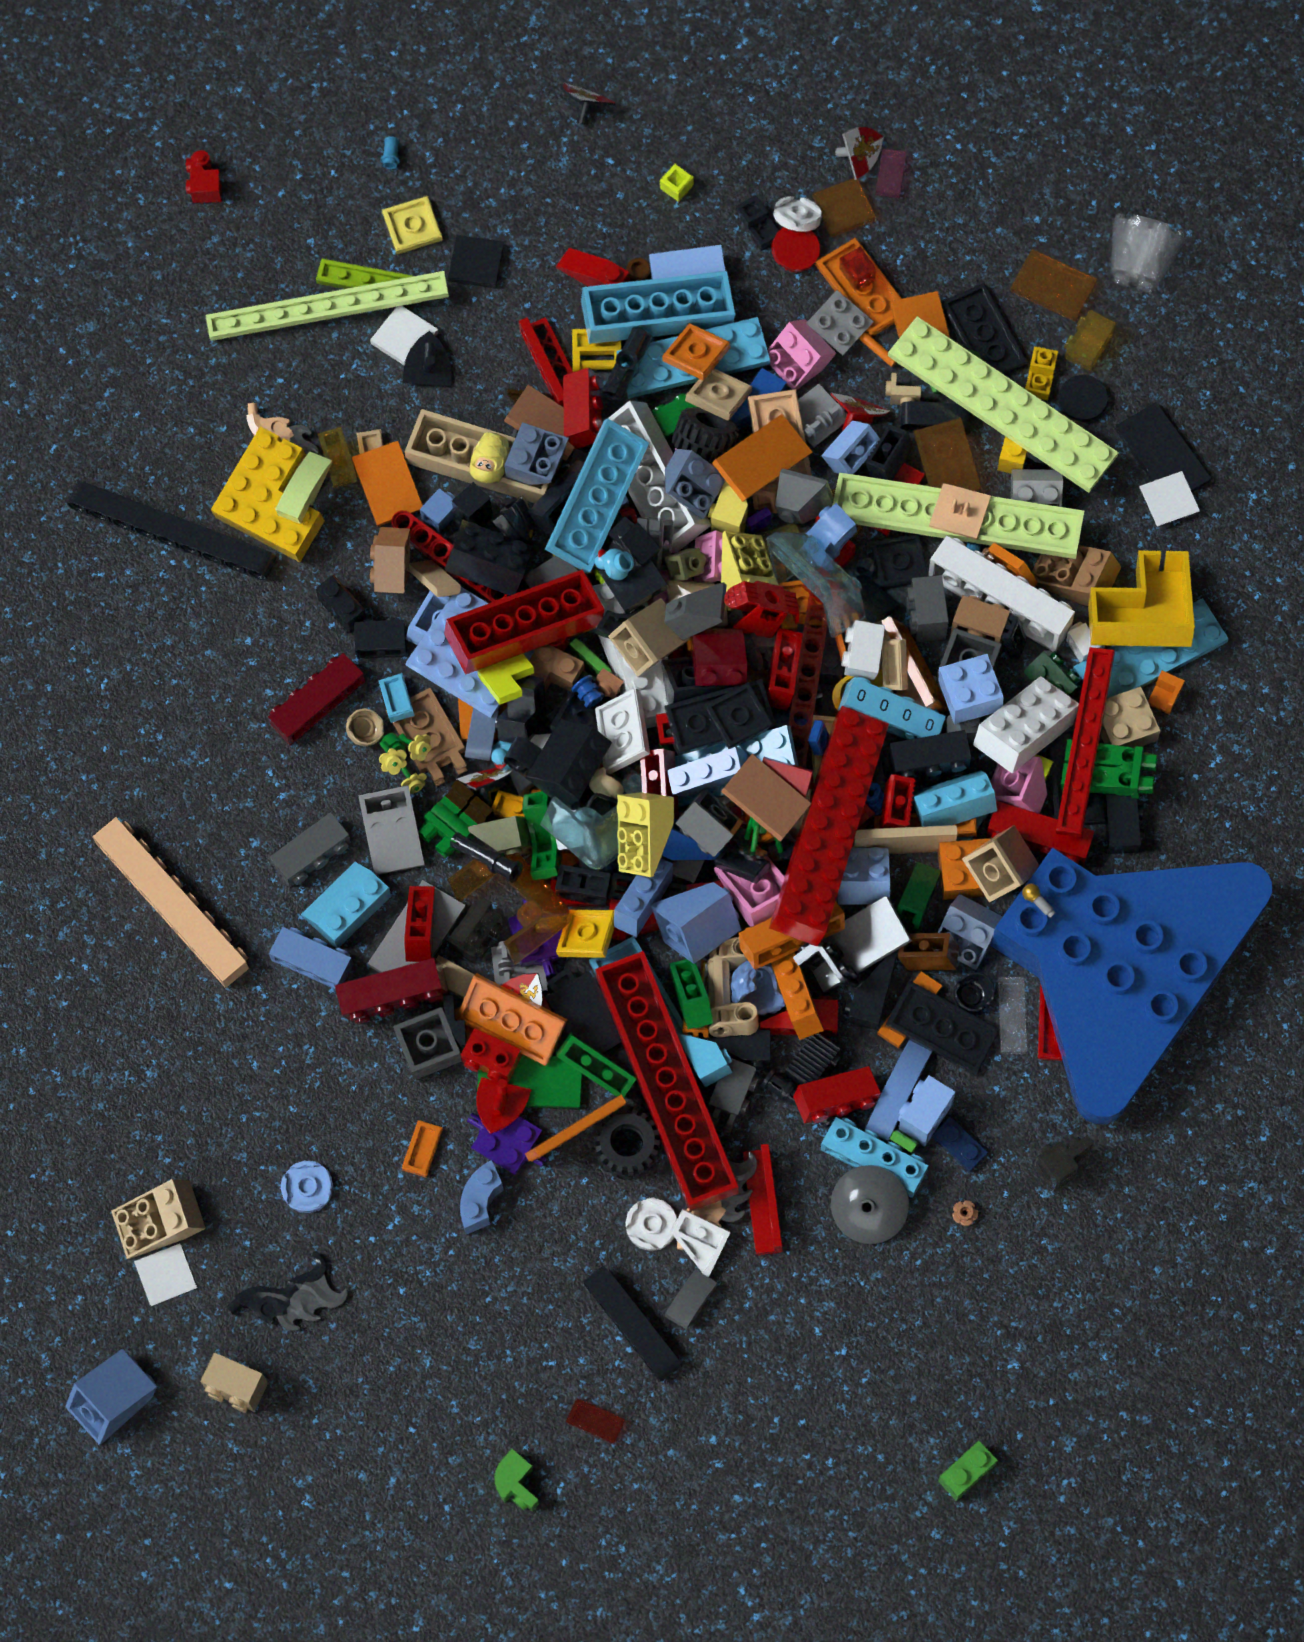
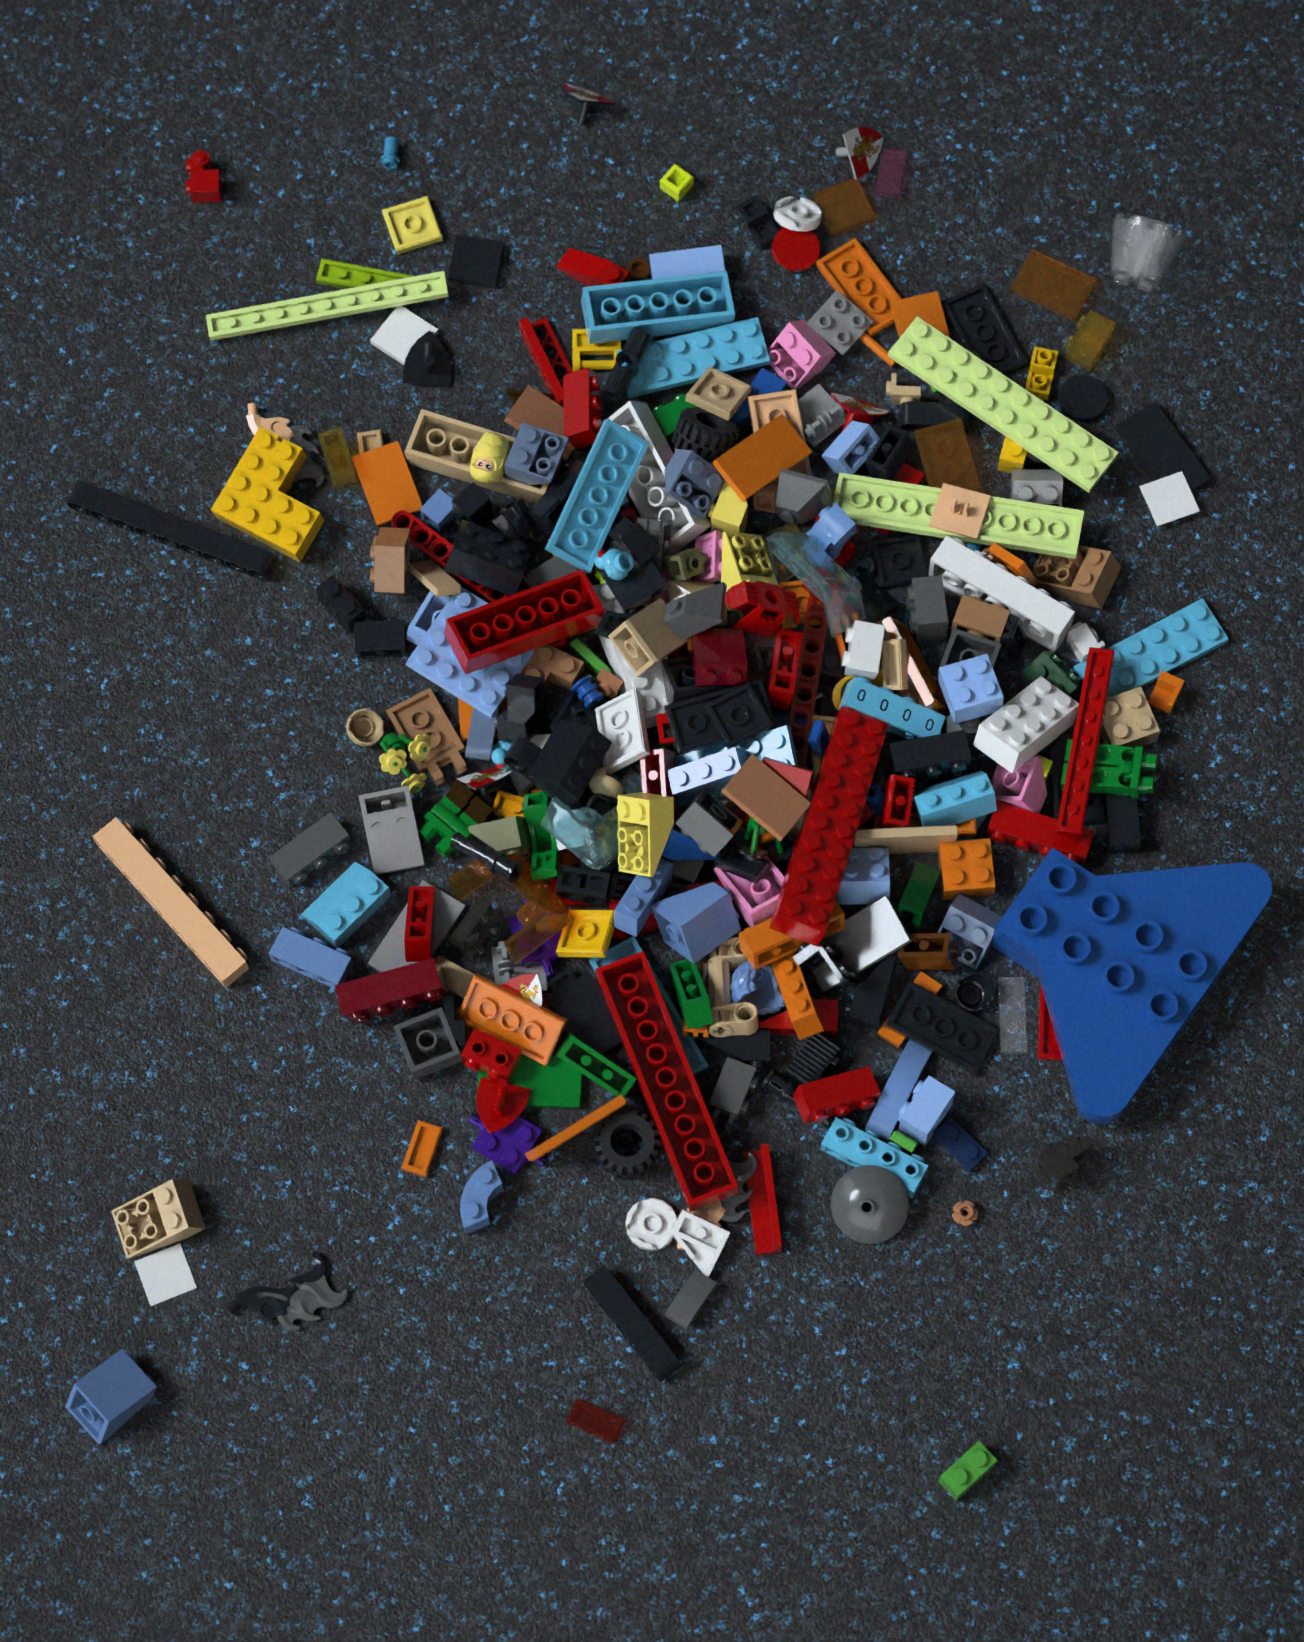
(233, 1382): tan brick -> none
(303, 487): yellowish green slope -> none
(307, 1186): light blue tile -> none
(316, 698): dark red brick -> none
(396, 698): medium azure tile -> none
(501, 677): neon yellow tile -> none
(510, 1476): bright green brick -> none
(696, 351): orange tile -> none
(706, 1058): medium azure slope -> none
(758, 521): dark purple tile -> none
(858, 268): clear red brick -> none
(1001, 863): tan slope -> none
(1032, 893): piece -> none
(1151, 614): yellow piece -> none

